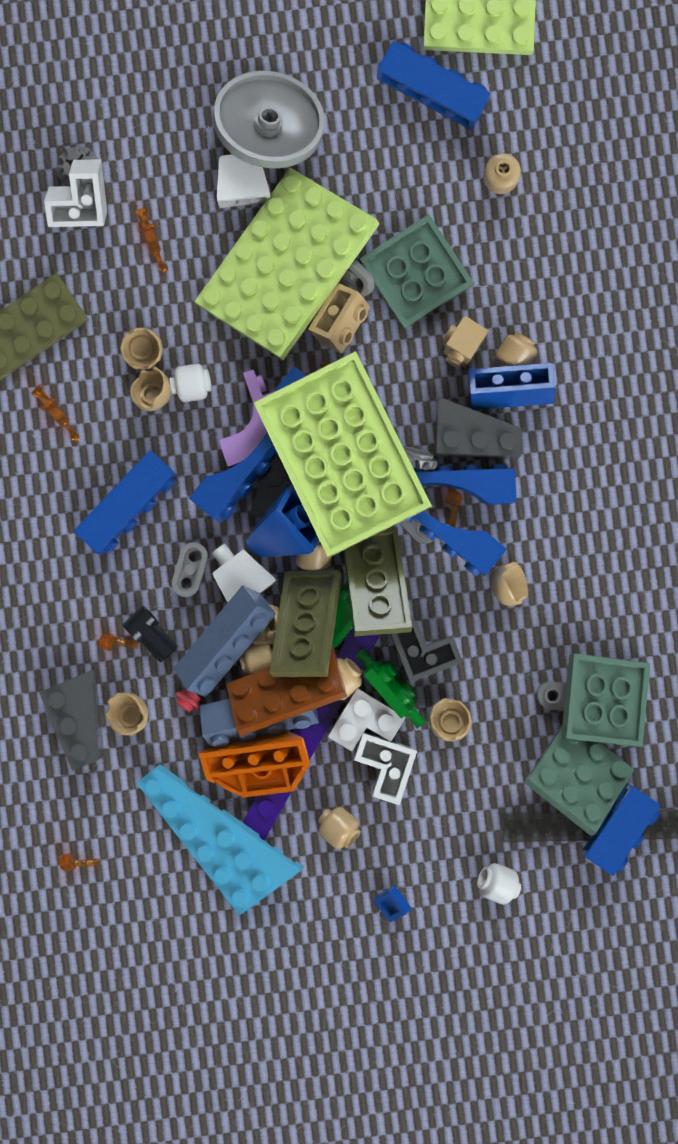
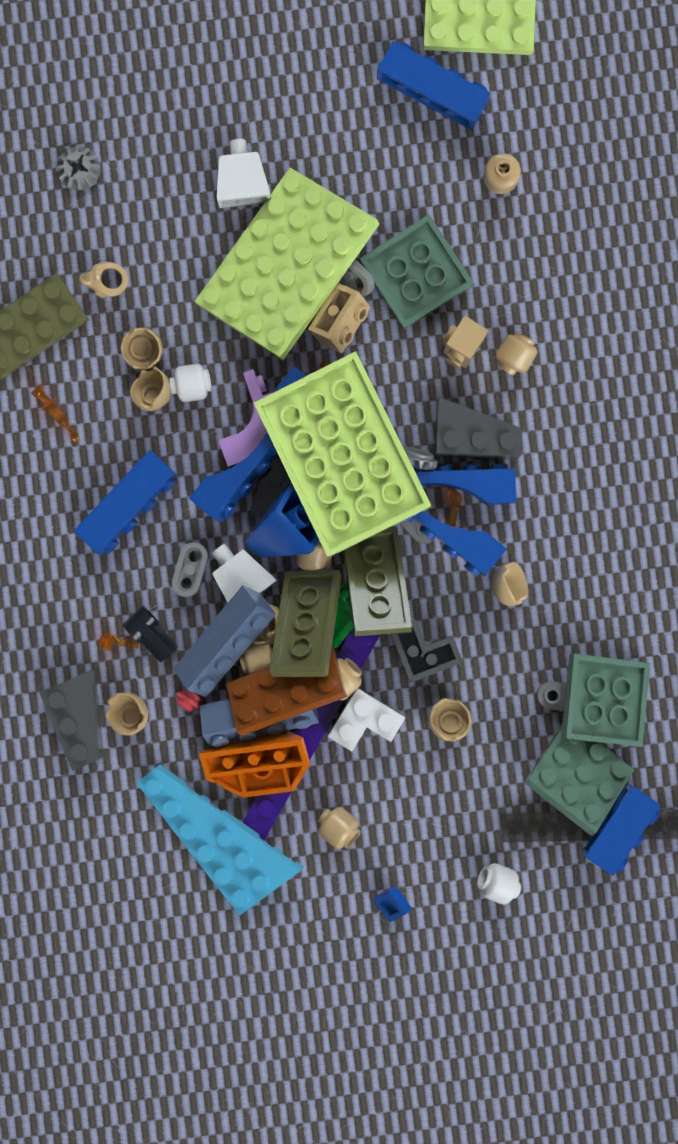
(68, 863): clear orange hand -> none
(82, 201): white brick -> none
(93, 280): none -> tan piece
(151, 239): clear orange piece -> none
(268, 119): light grey dish -> none
(393, 763): white brick -> none
(395, 692): green plate -> none
(511, 386): blue brick -> none

